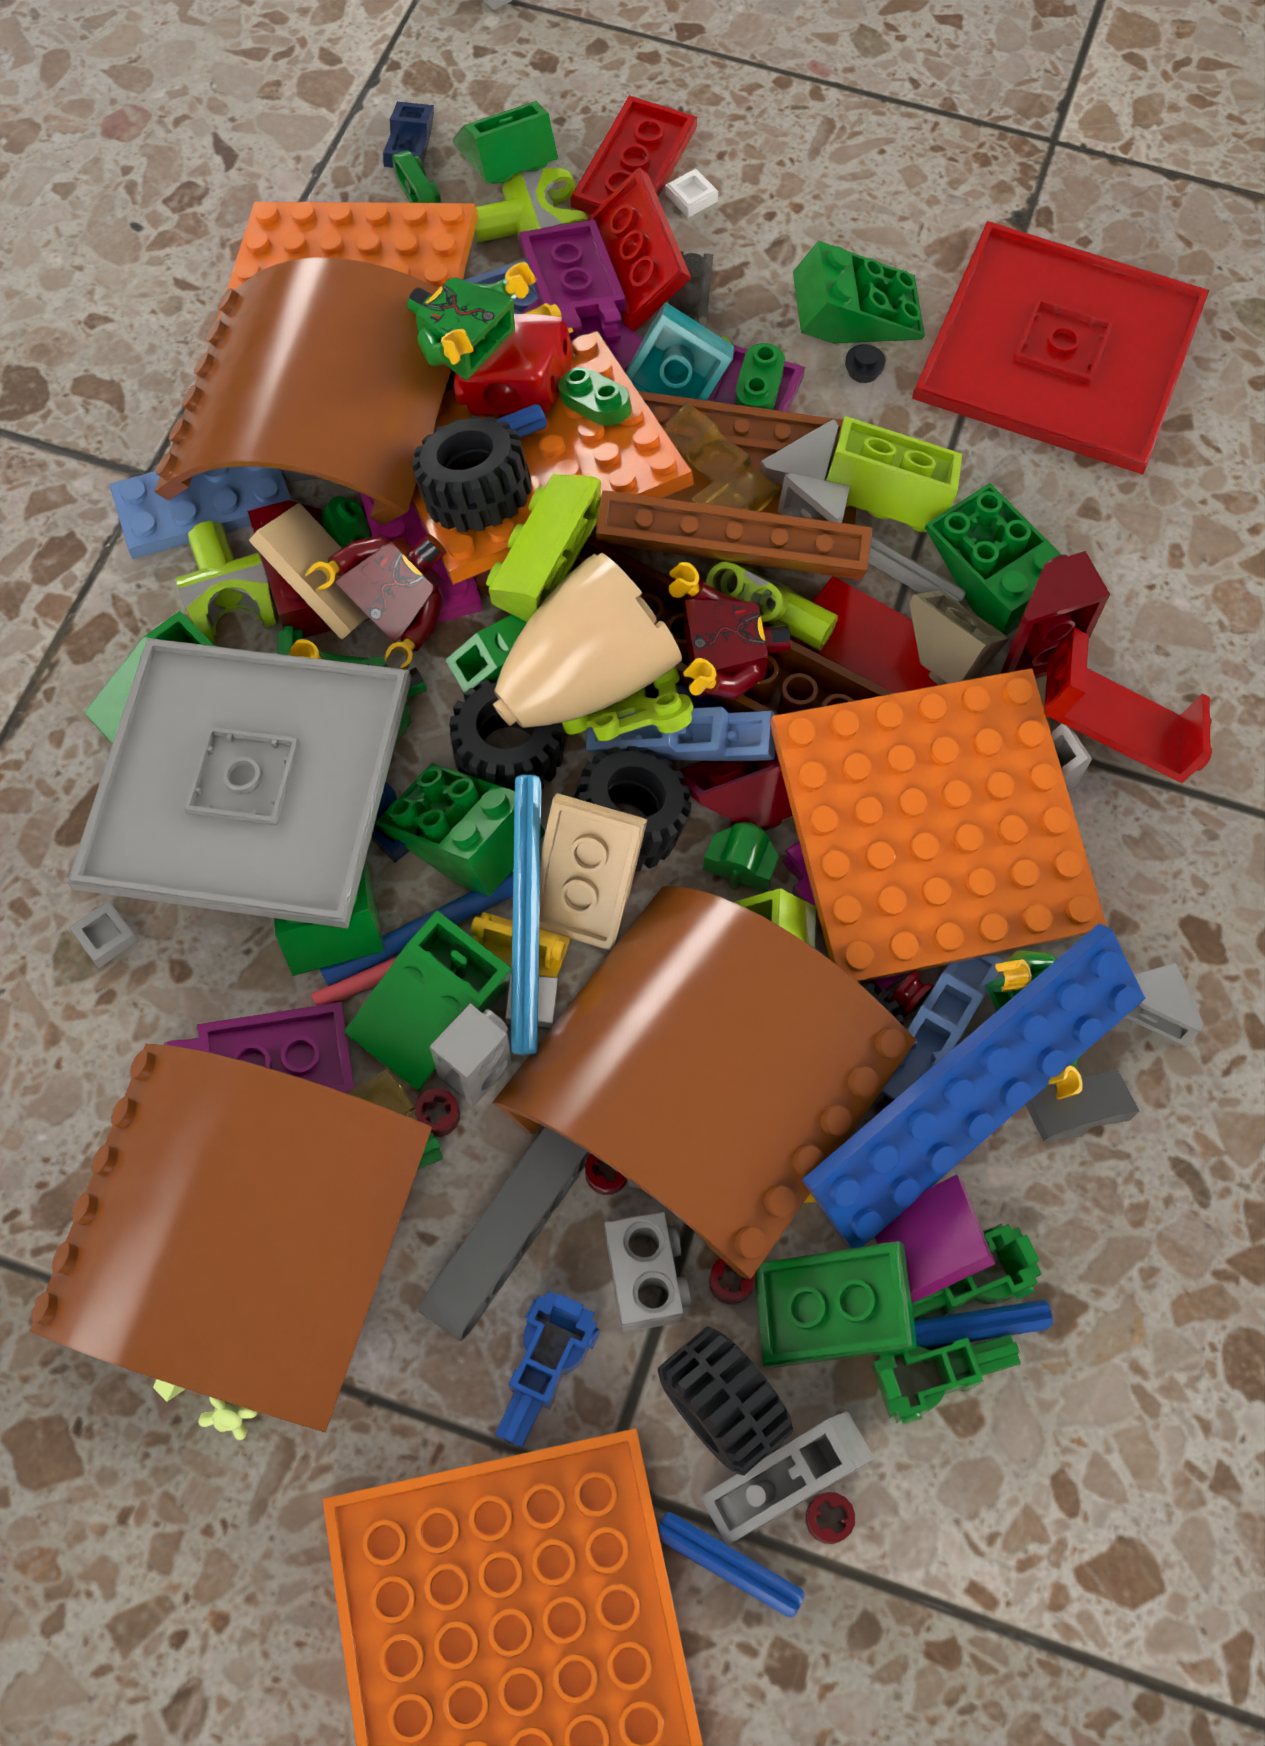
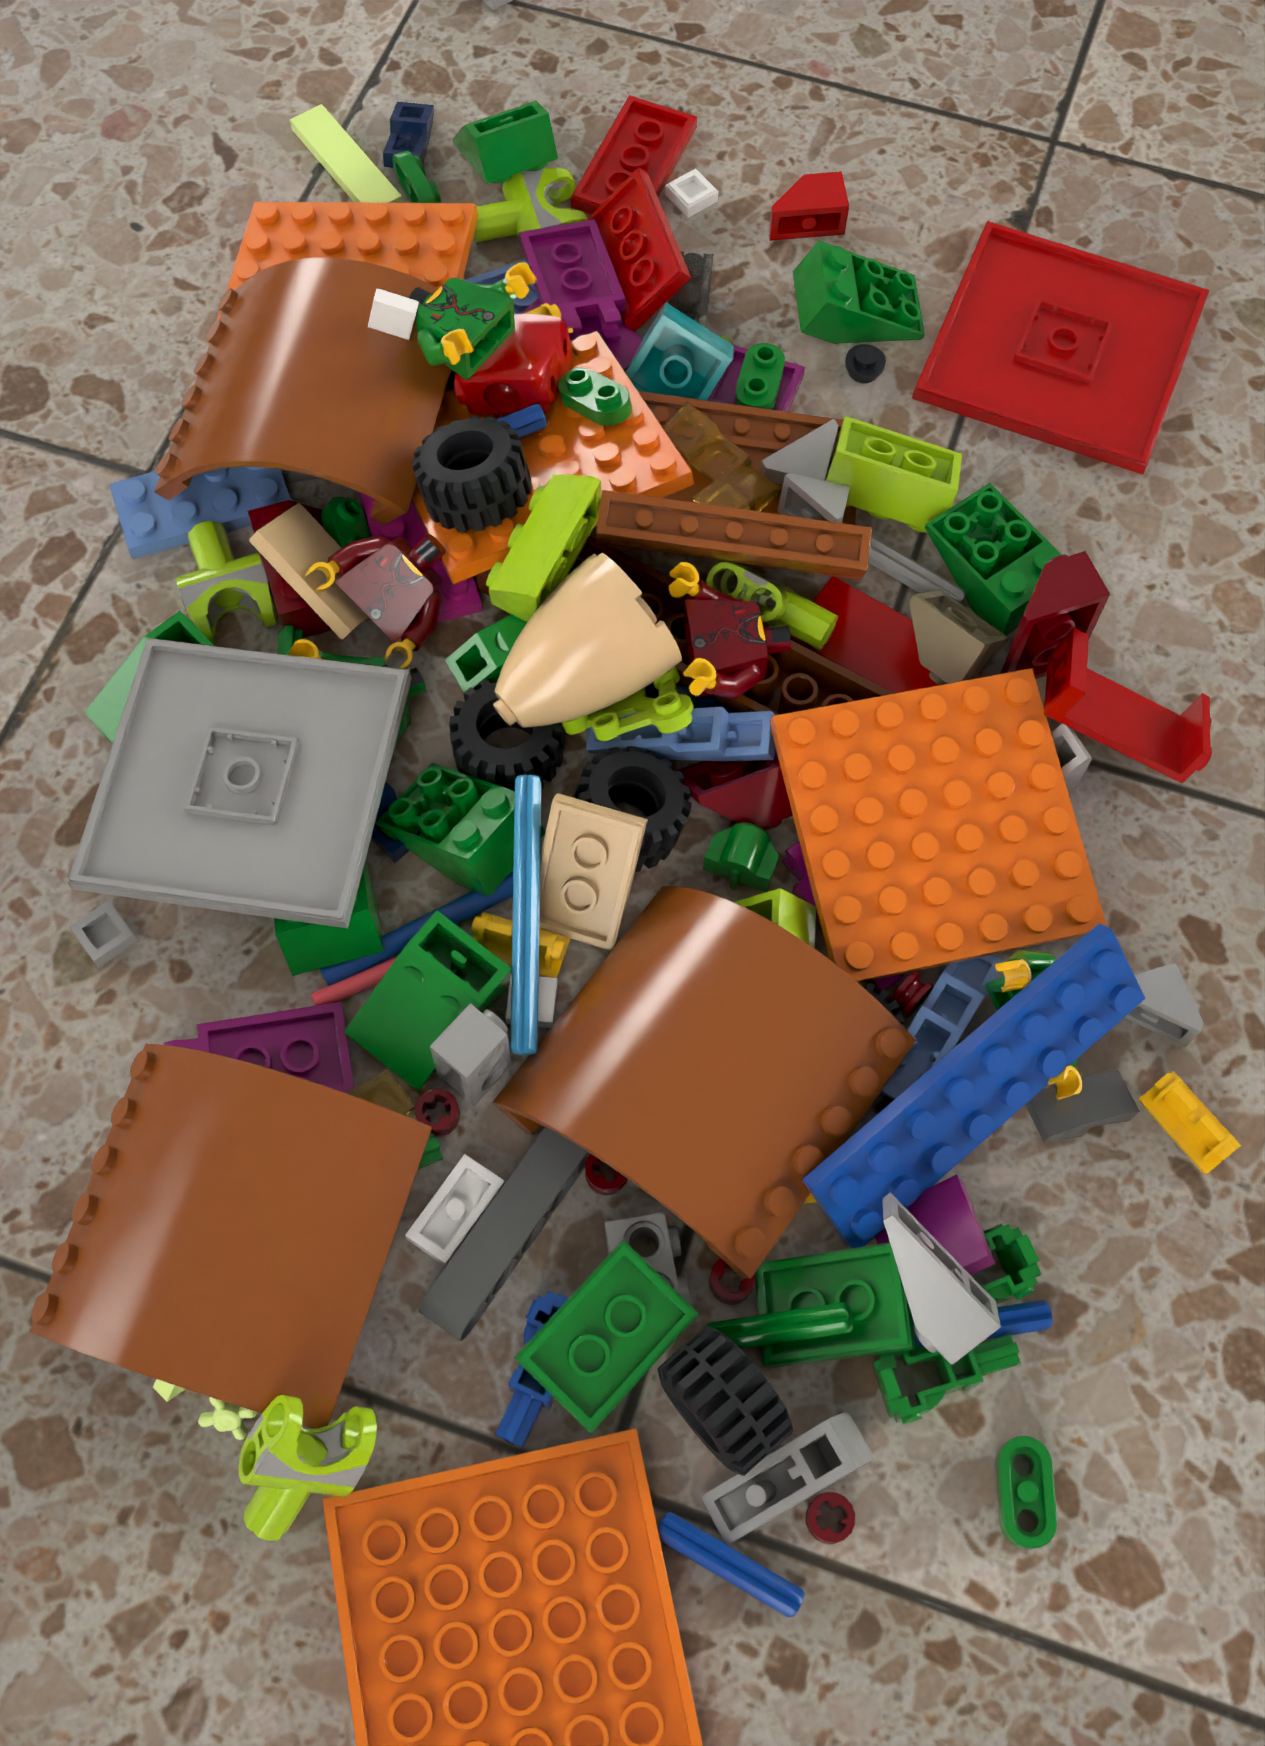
(299, 1461): none -> lime connector
(343, 157): none -> yellowish green tile
(393, 314): none -> white tile
(454, 1209): none -> white plate
(606, 1336): none -> green tile
(787, 1325): none -> green axle
(811, 208): none -> red slope
(944, 1299): none -> light grey slope
(1026, 1493): none -> green plate
(1189, 1122): none -> yellow hinge

